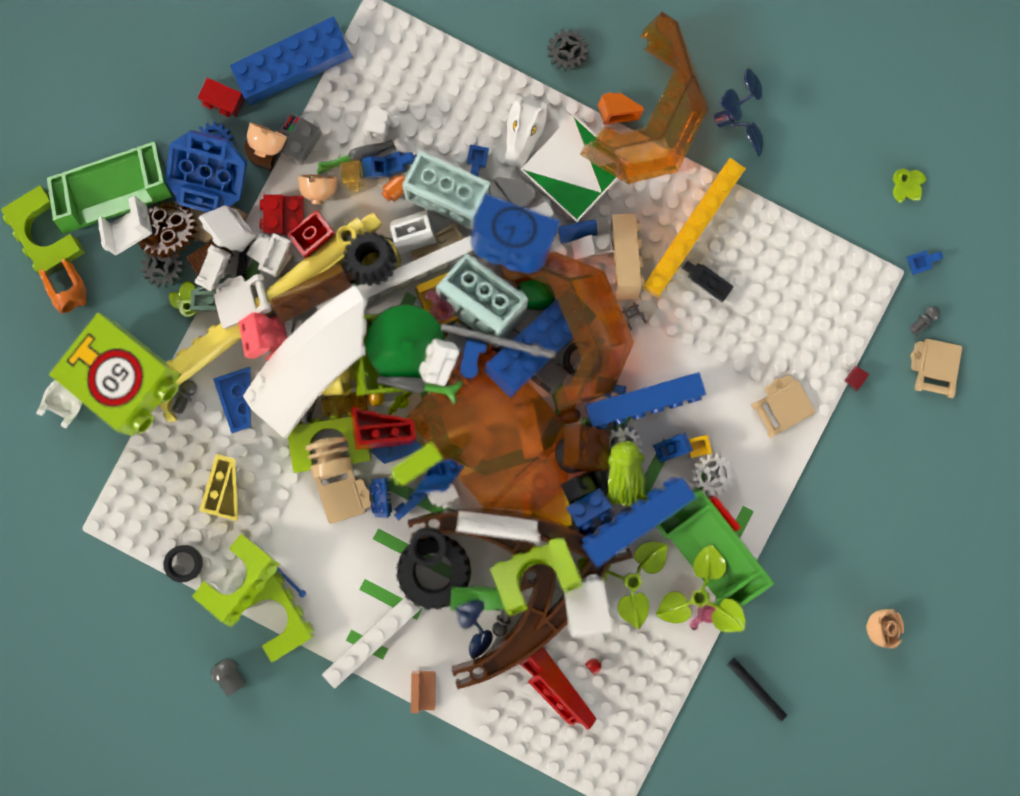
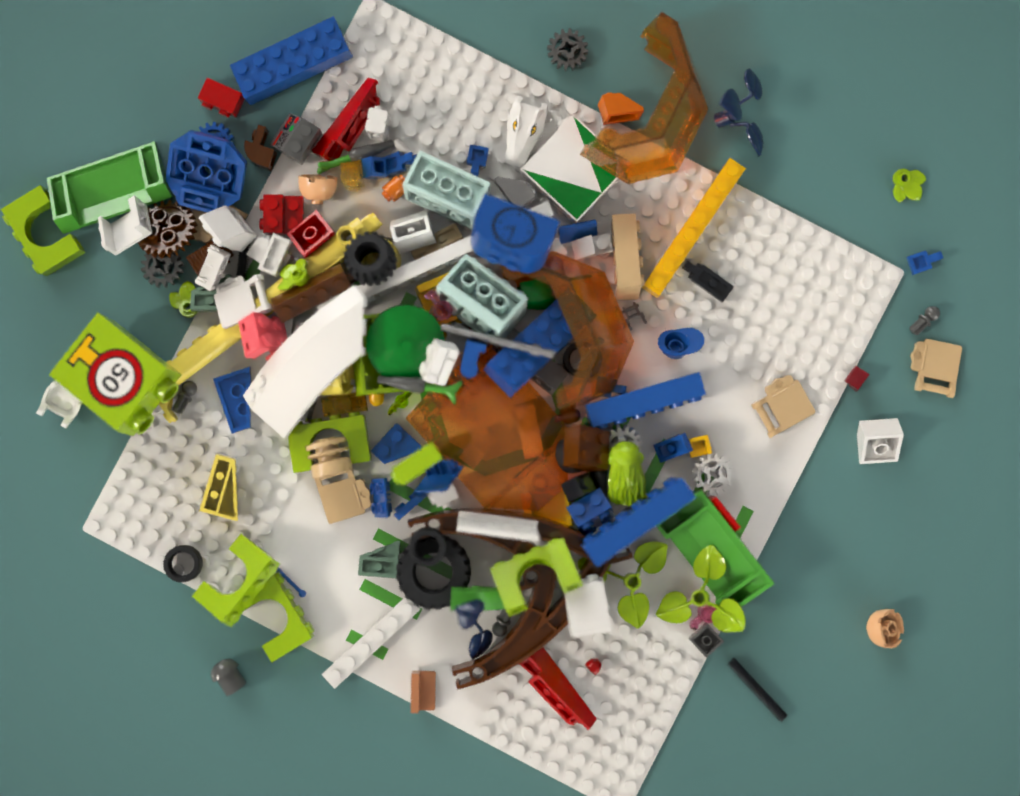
(69, 299): orange piece -> none
(264, 140): light nougat cylinder -> none
(294, 275): none -> lime plate
(349, 123): none -> red wedge
(380, 430): red wedge -> none
(380, 562): none -> sand green wing
(680, 342): none -> blue piece
(706, 640): none -> dark grey piece
(879, 441): none -> white slope

